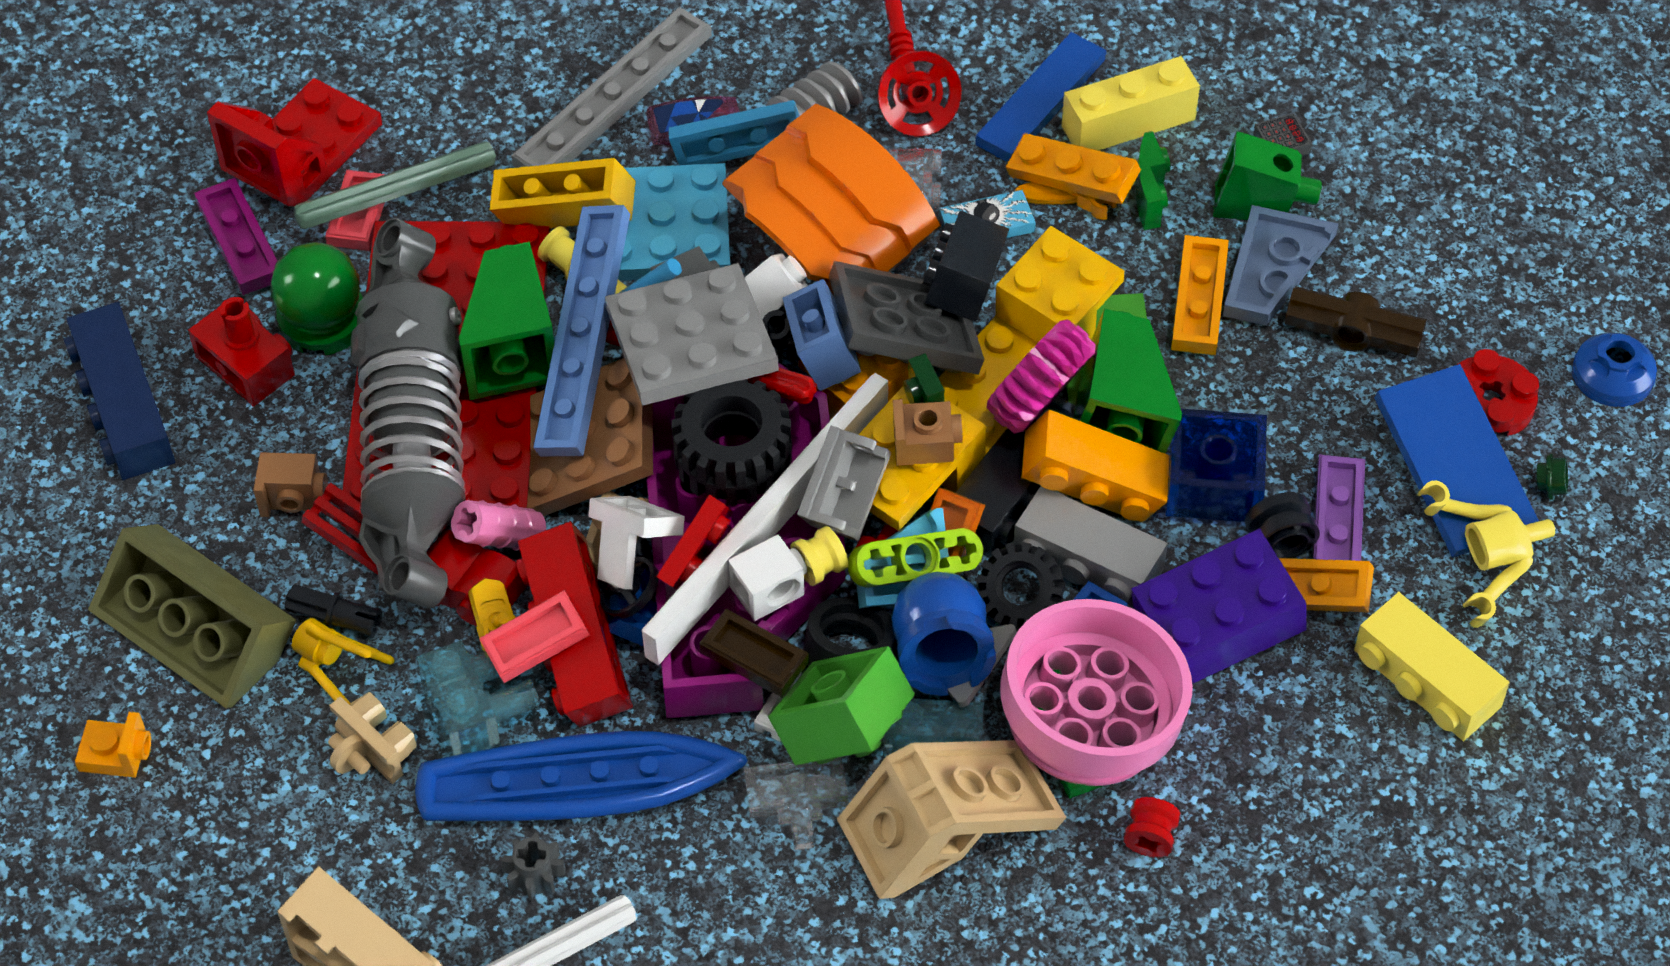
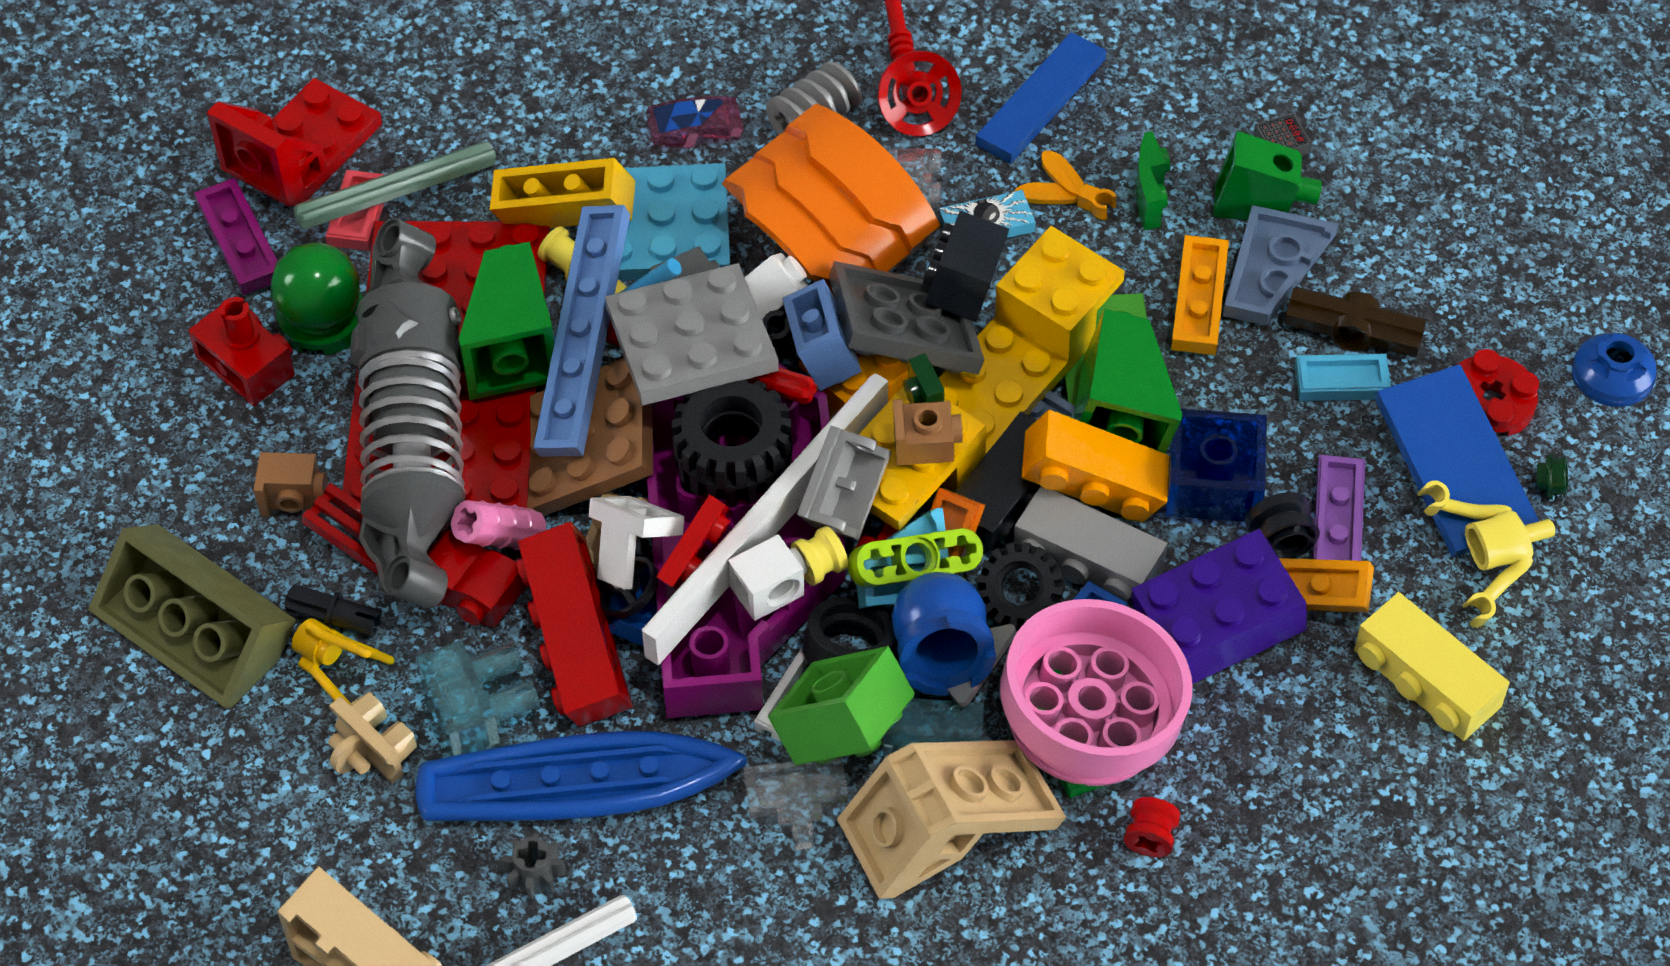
(114, 747): light orange bracket -> none
(120, 392): dark blue brick -> none
(490, 606): yellow piece -> none
(534, 636): coral tile -> none
(615, 91): light grey tile -> none
(731, 134): dark azure plate -> none
(754, 653): dark brown tile -> none
(1041, 376): dark pink gear -> none
(1073, 168): light orange plate -> none
(1131, 105): light yellow brick -> none
(1341, 376): none -> medium azure tile

